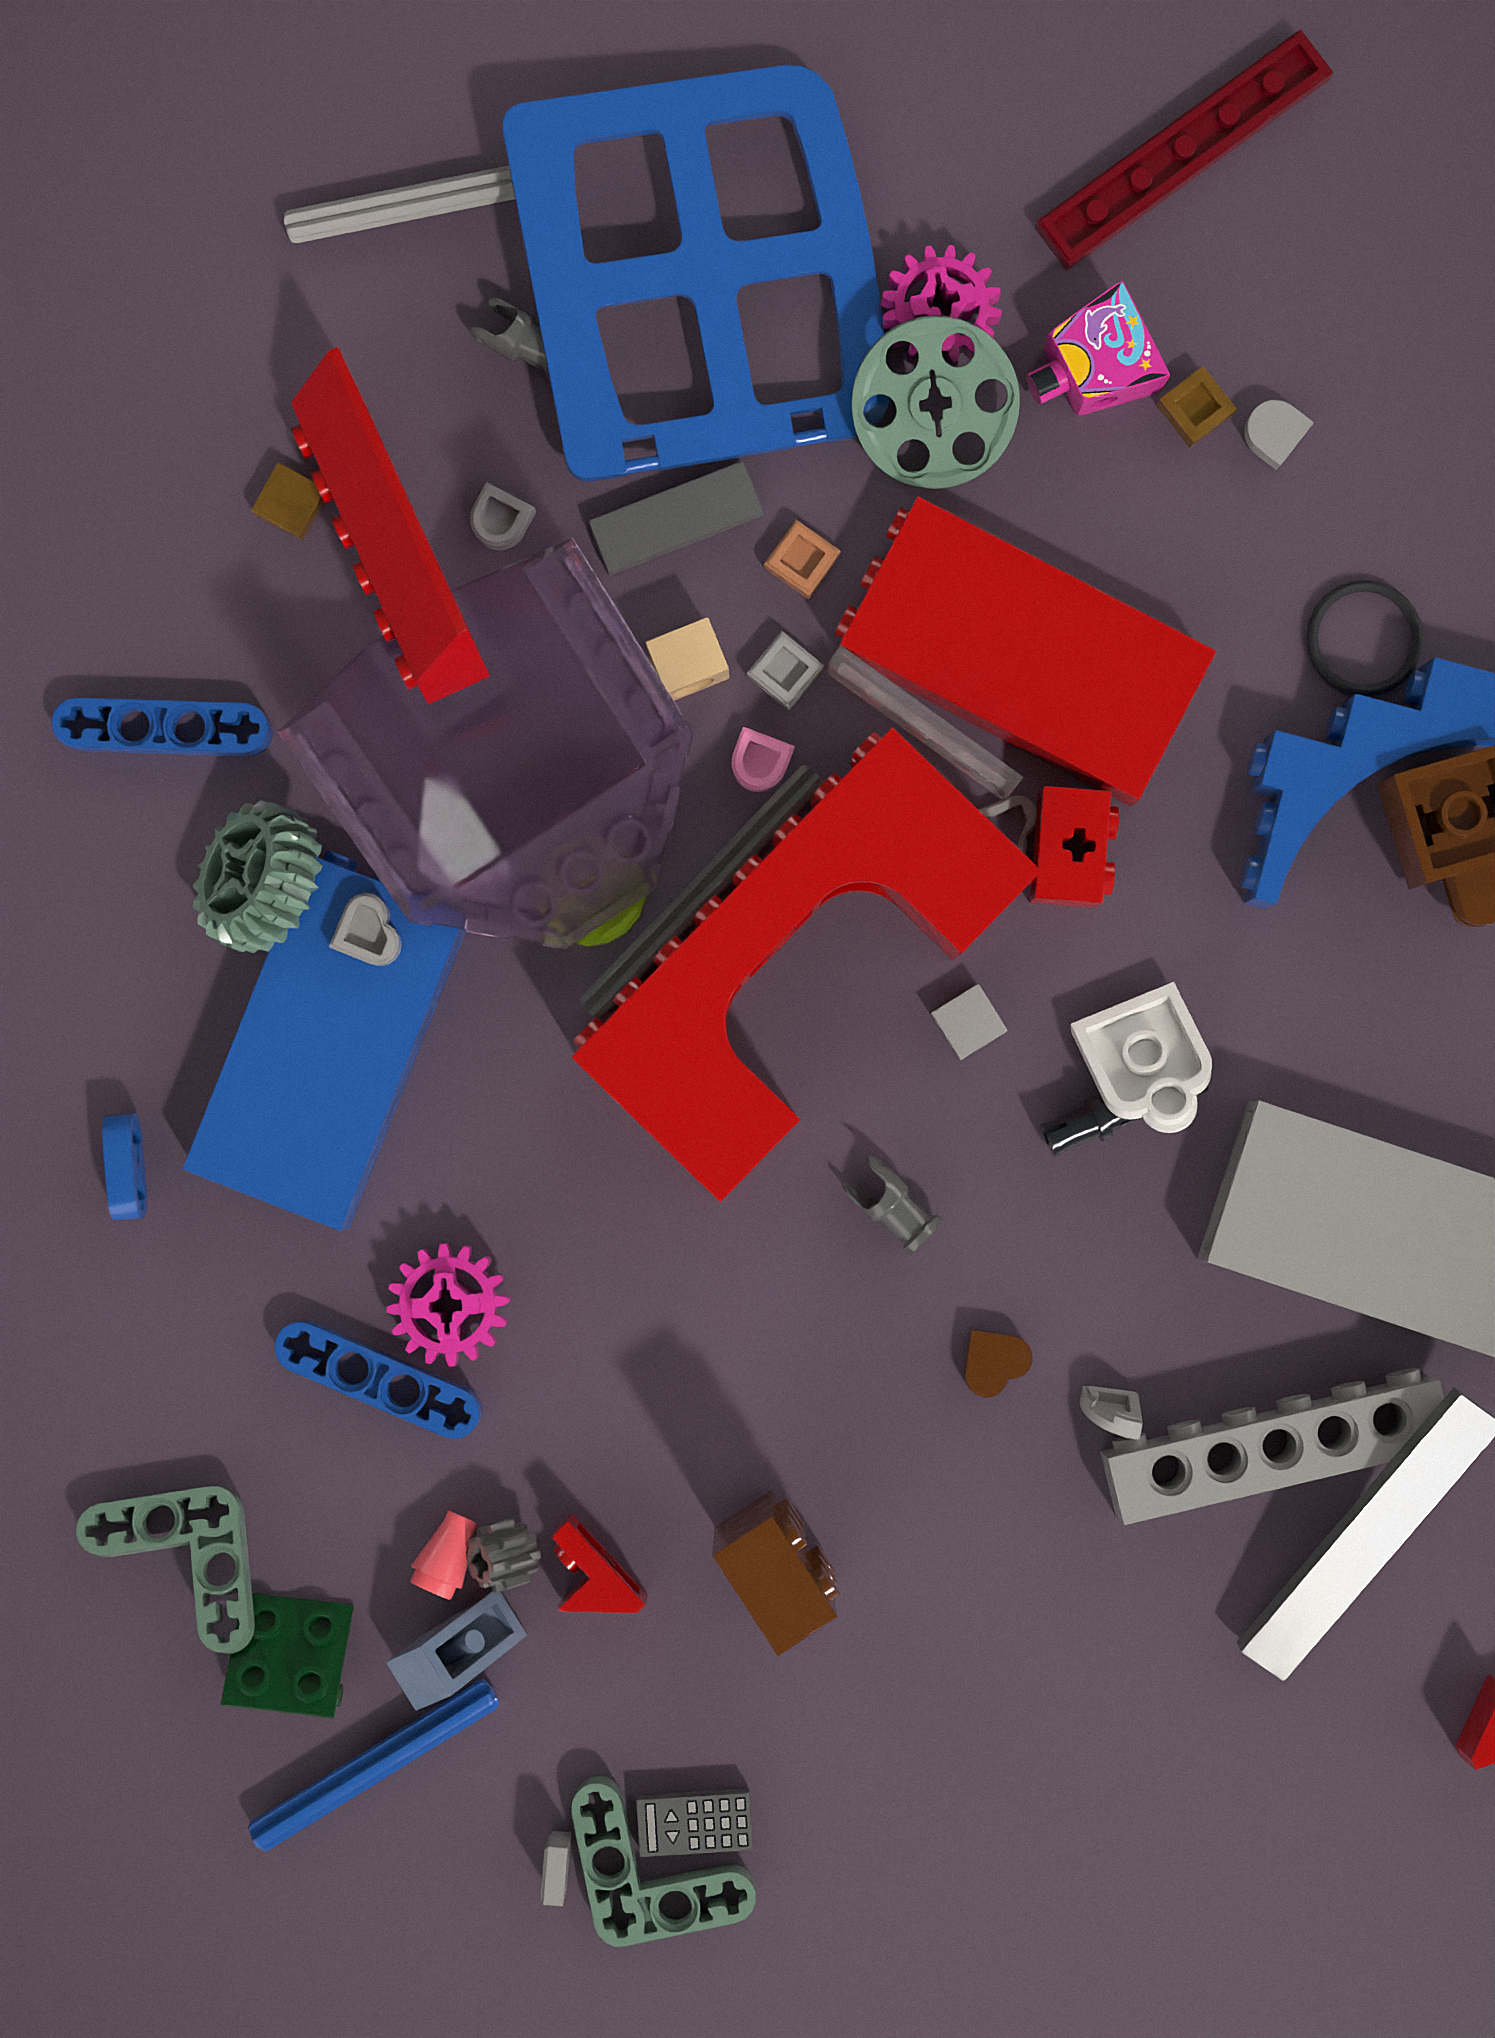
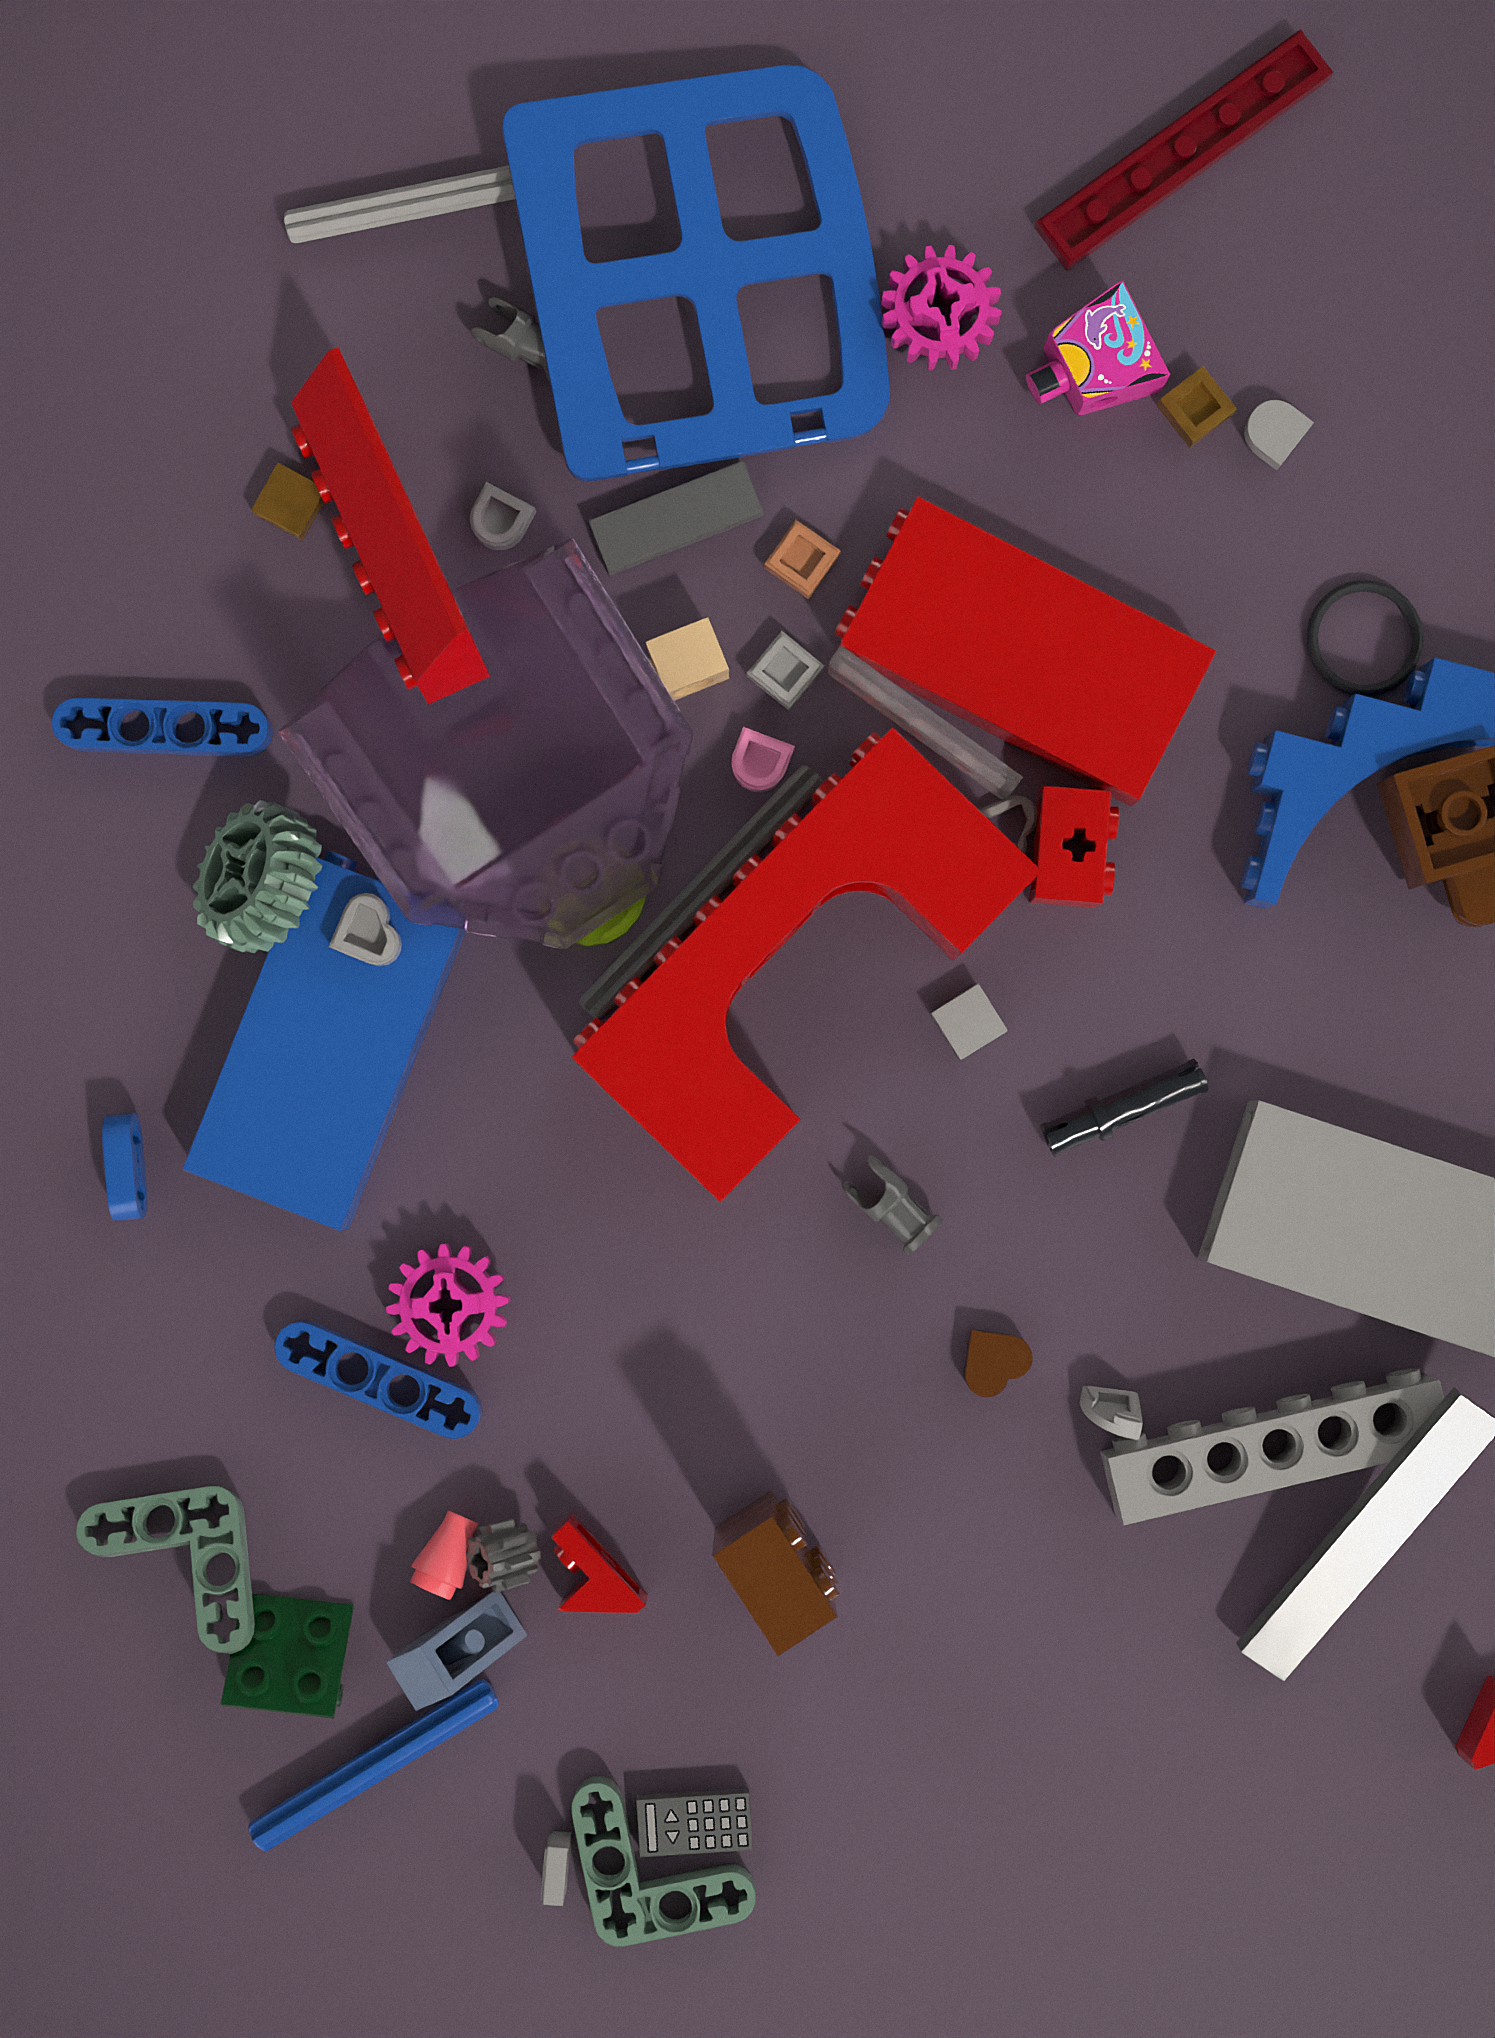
(961, 416): sand green wedge -> none
(1147, 1058): white plate -> none

